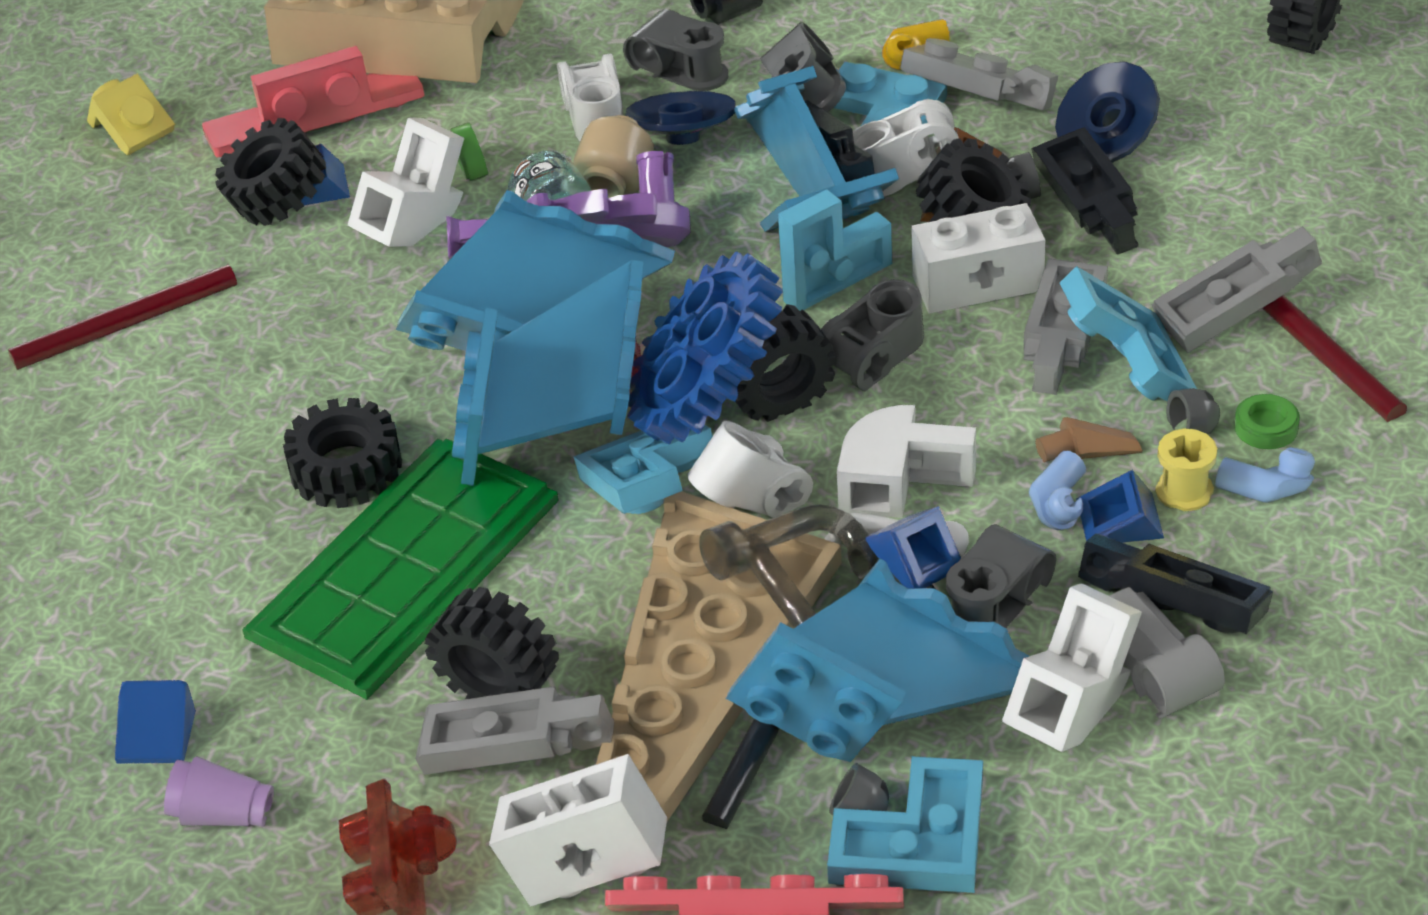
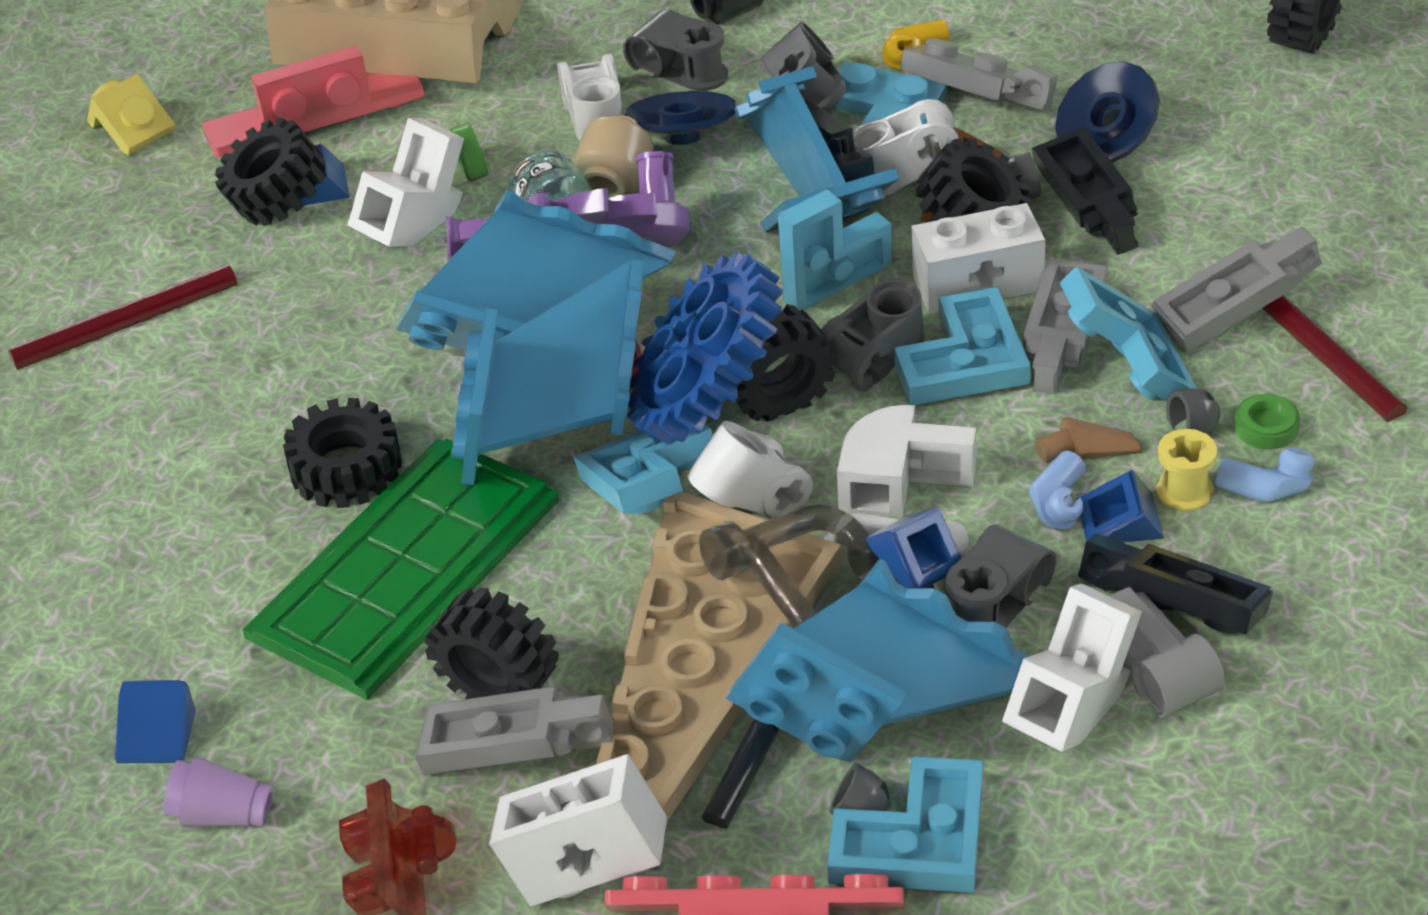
(976, 356): none -> medium azure plate

